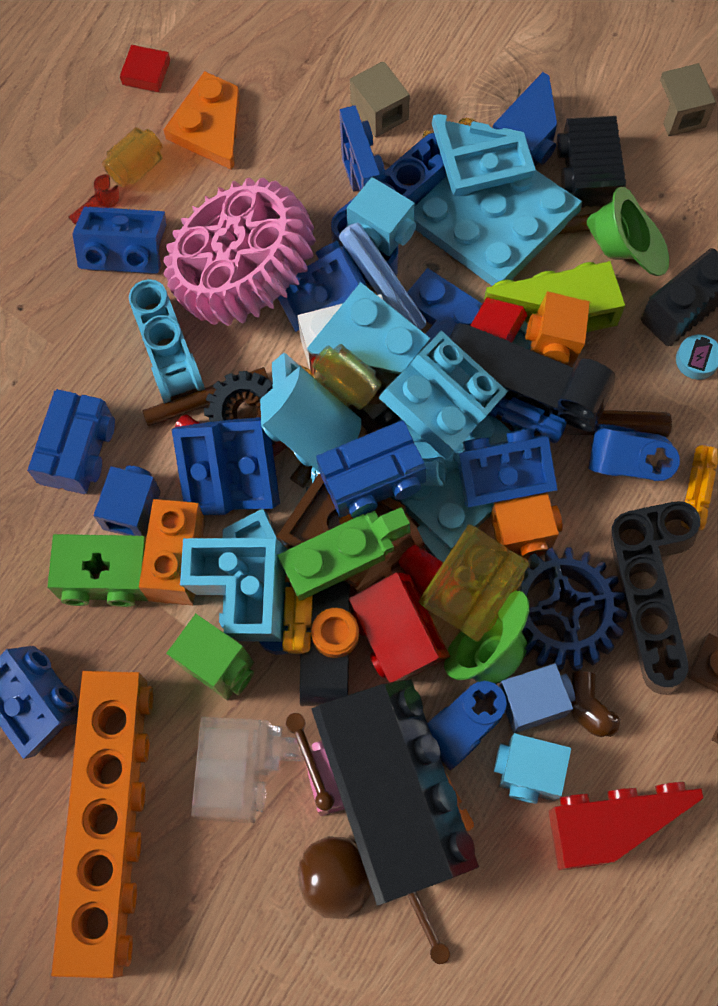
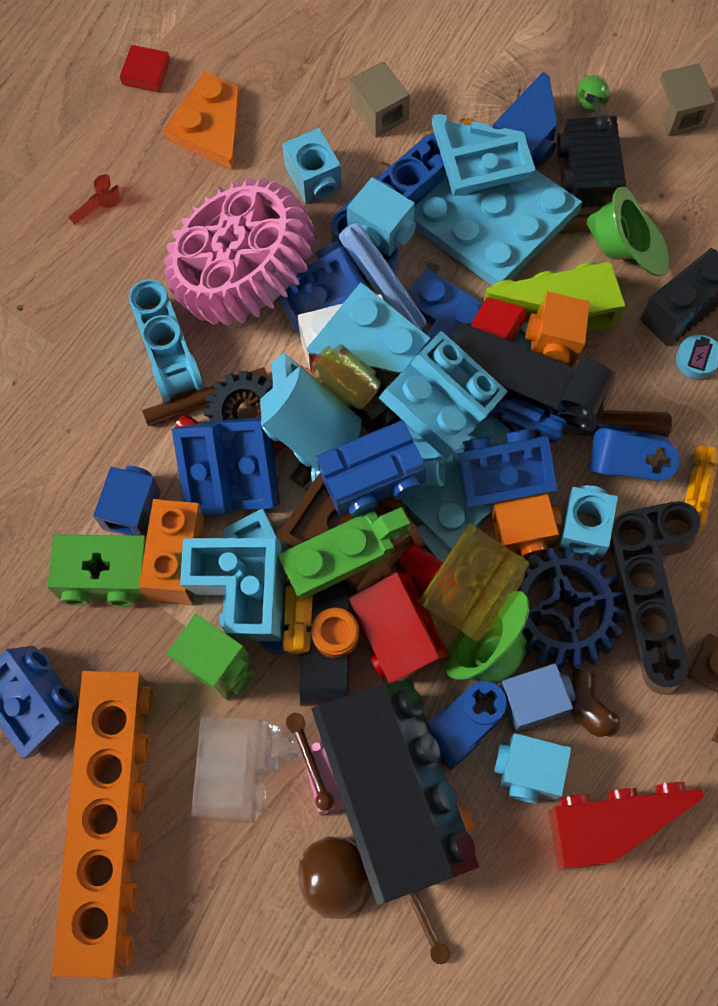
(71, 442): blue brick -> none
(119, 239): blue bracket -> none
(133, 156): clear yellow brick -> none
(312, 152): none -> medium azure brick
(356, 149): blue plate -> none
(581, 537): none -> medium azure brick
(595, 100): none -> bright green hinge

